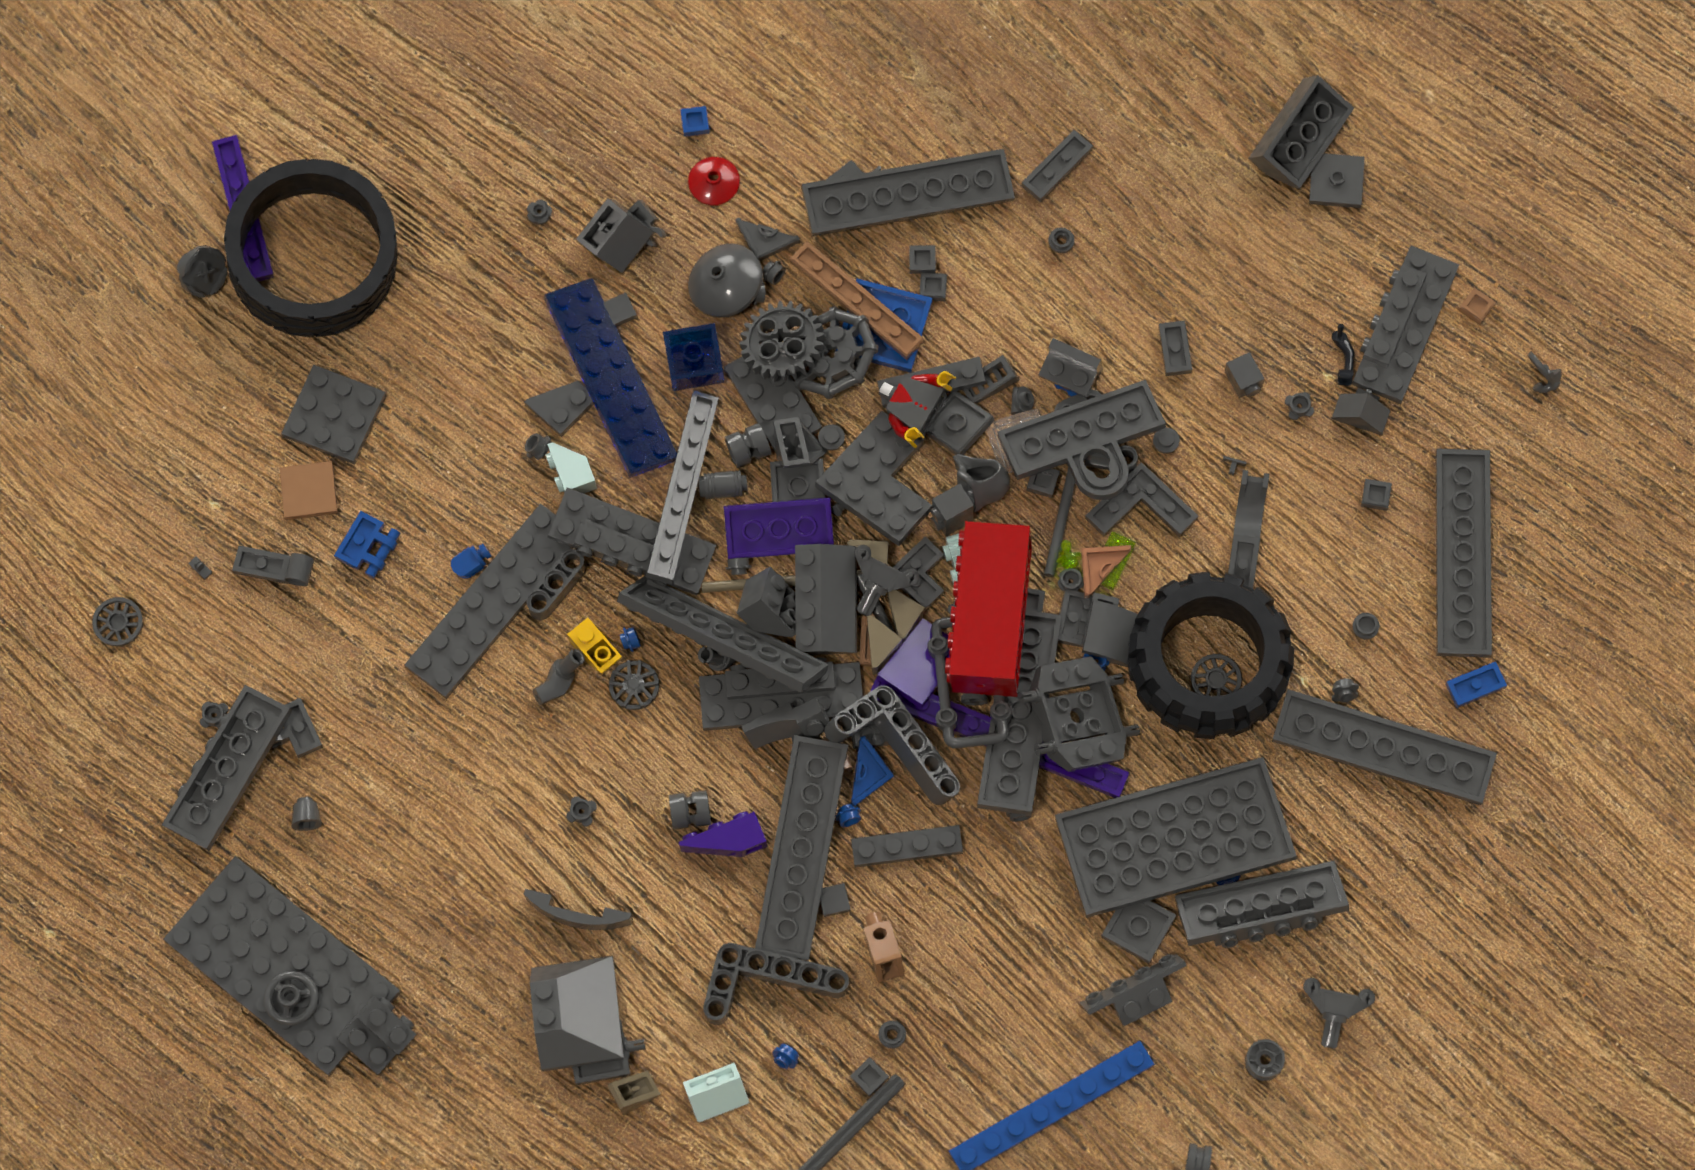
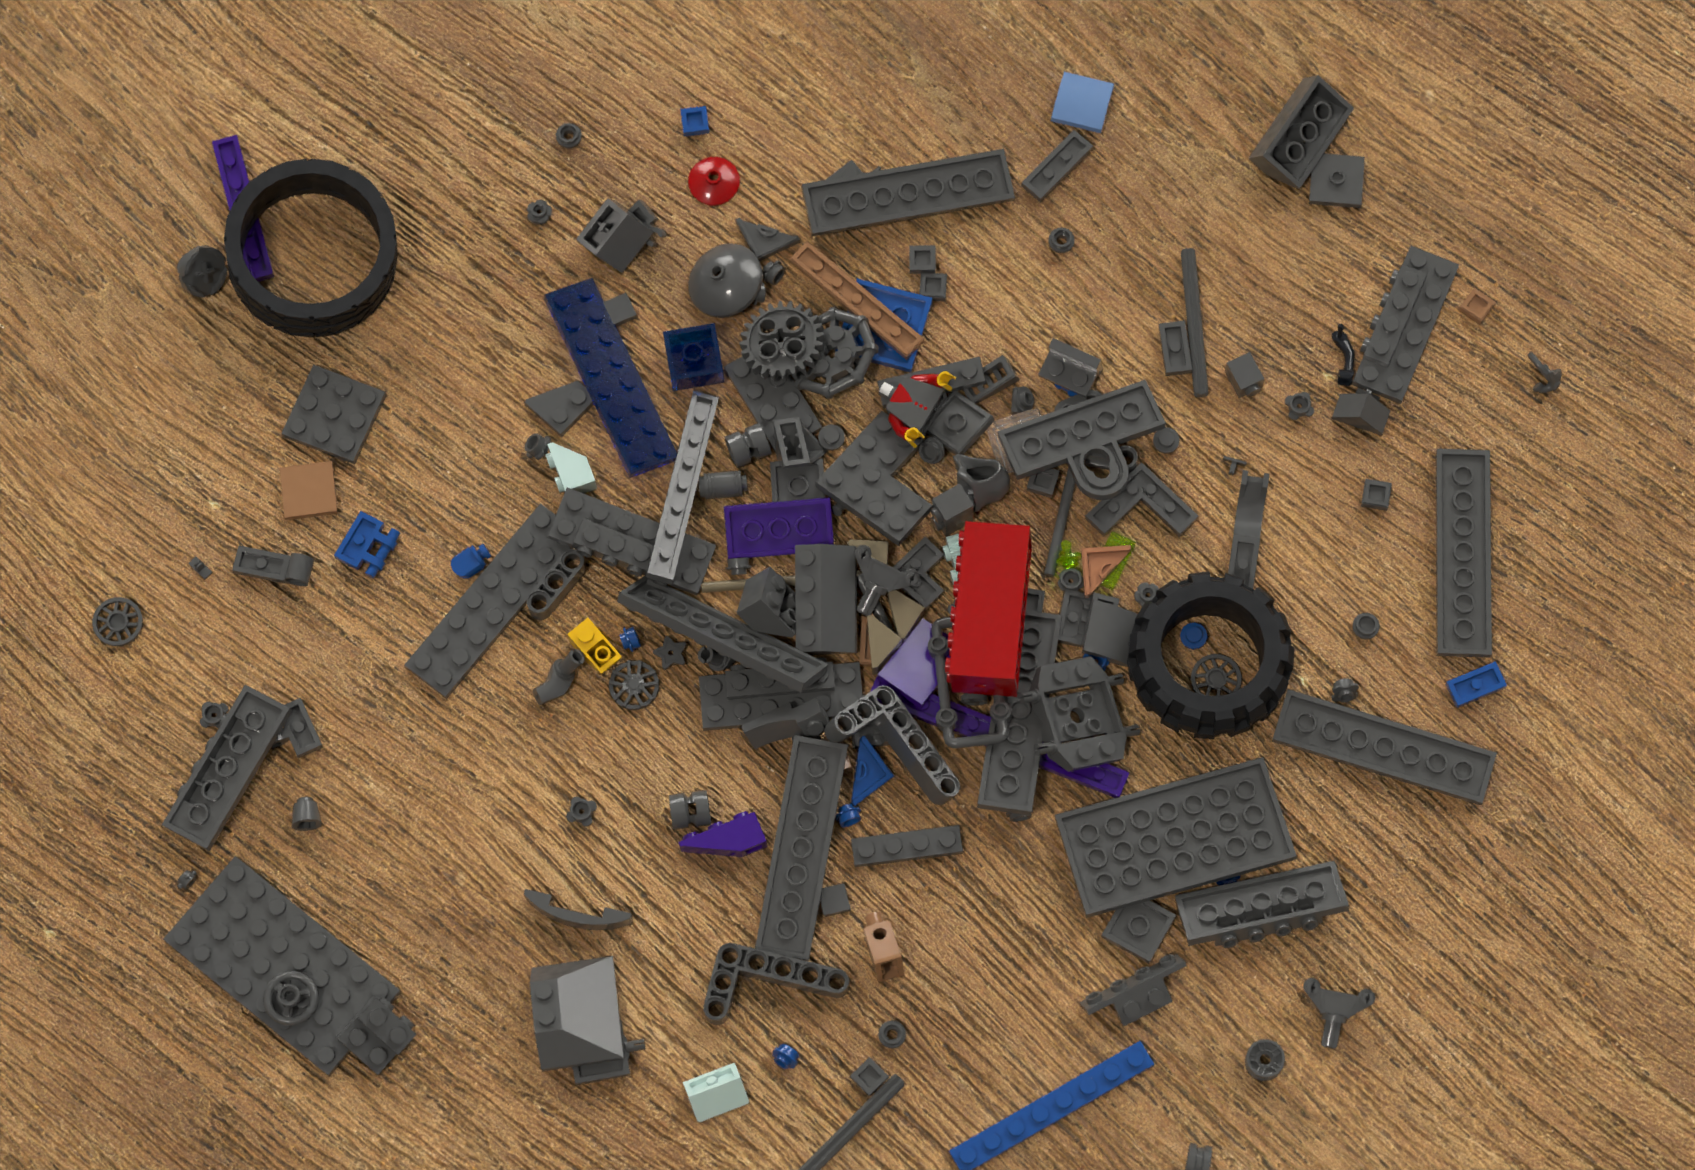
(187, 879): none -> dark grey piece
(568, 128): none -> dark grey plate
(633, 1091): dark tan slope -> none
(670, 660): none -> dark grey plate
(931, 450): none -> dark grey plate
(1082, 102): none -> medium blue slope
(1144, 588): none -> dark grey plate
(1193, 636): none -> blue plate
(1194, 322): none -> dark grey axle

